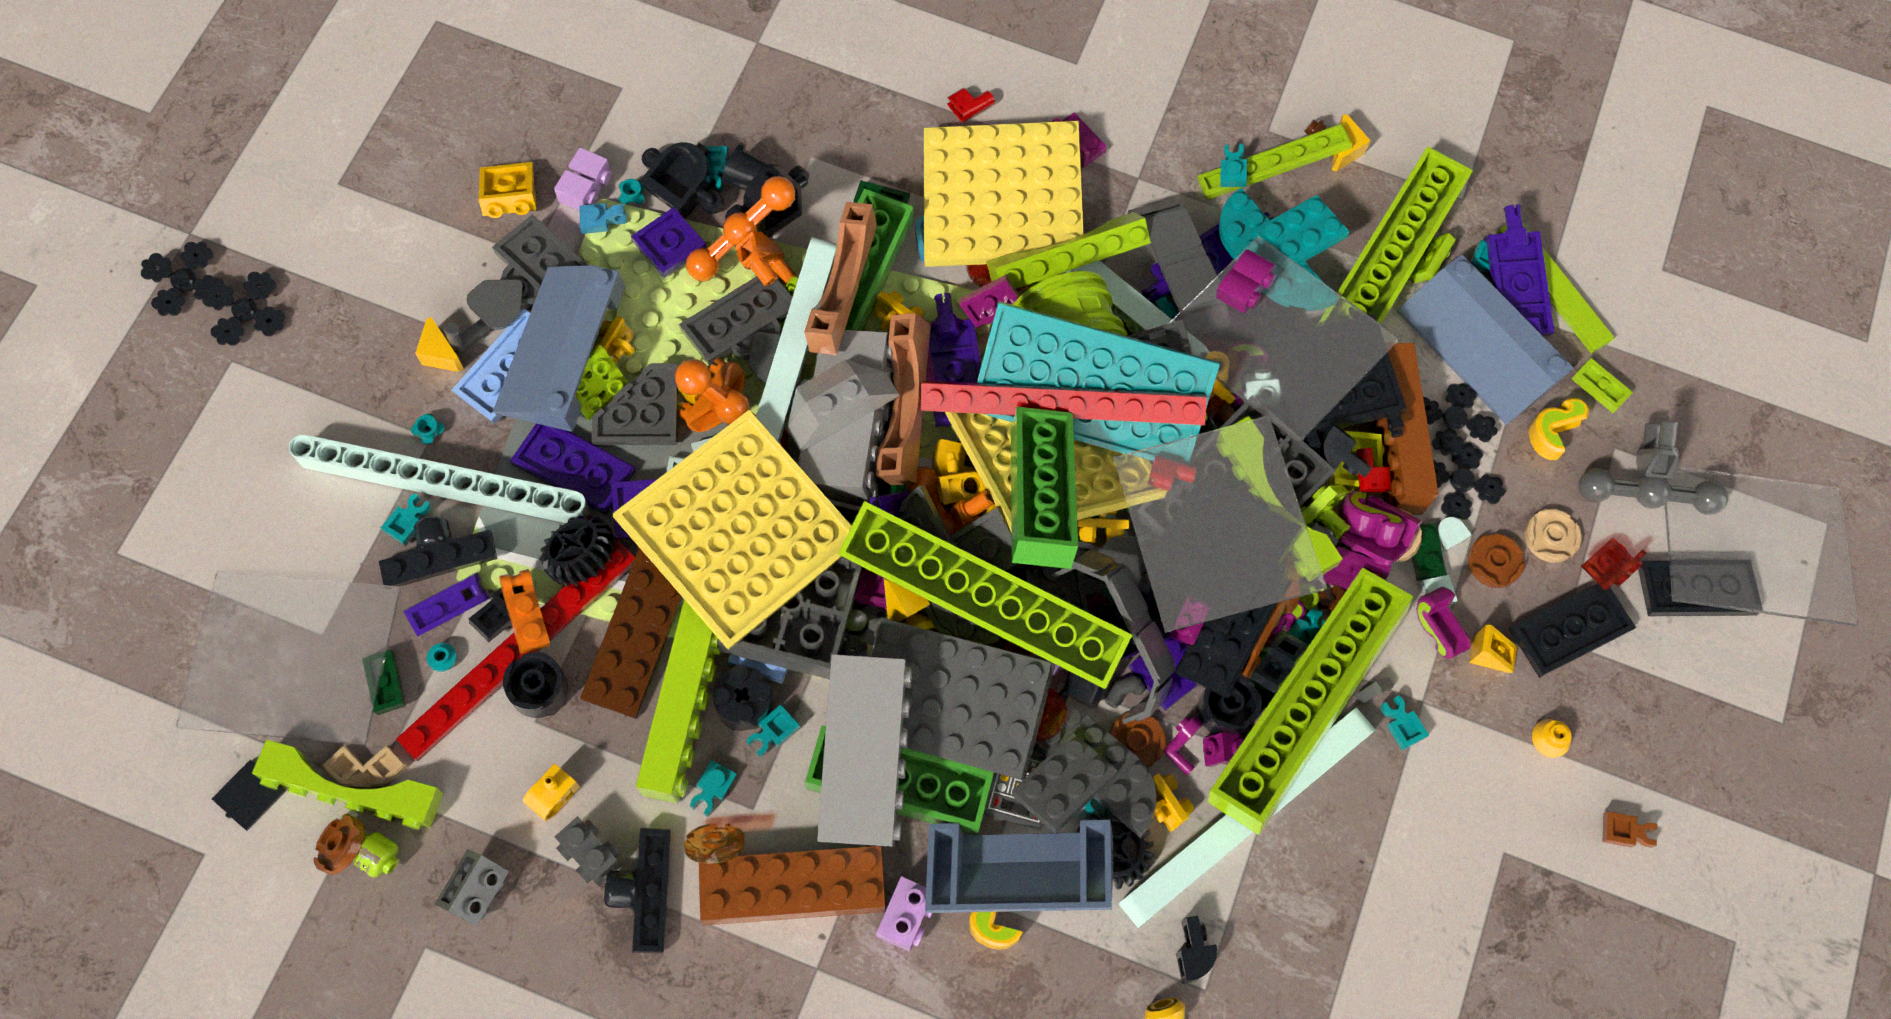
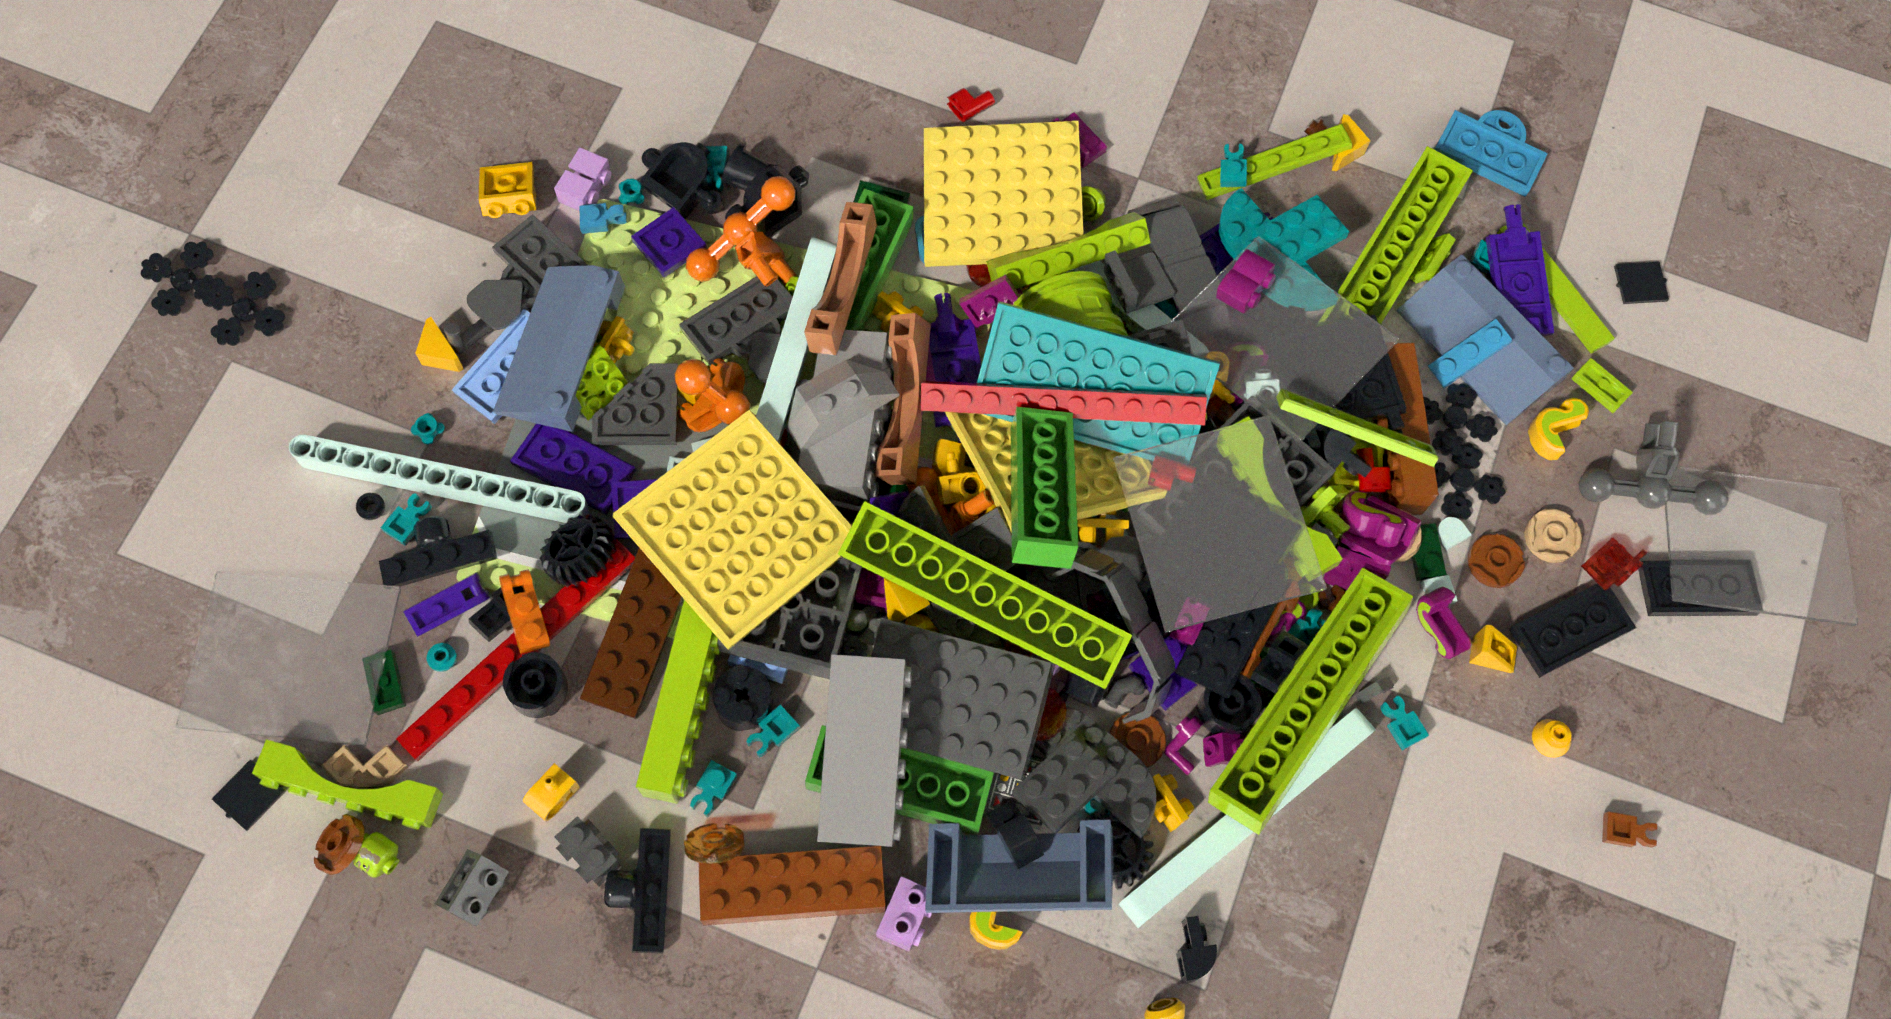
(366, 500): none -> black plate
(1015, 834): none -> black brick
(1092, 203): none -> lime cone
(1137, 280): none -> dark grey bracket
(1356, 427): none -> lime tile
(1470, 353): none -> dark azure plate
(1493, 150): none -> dark azure plate
(1641, 282): none -> black piece

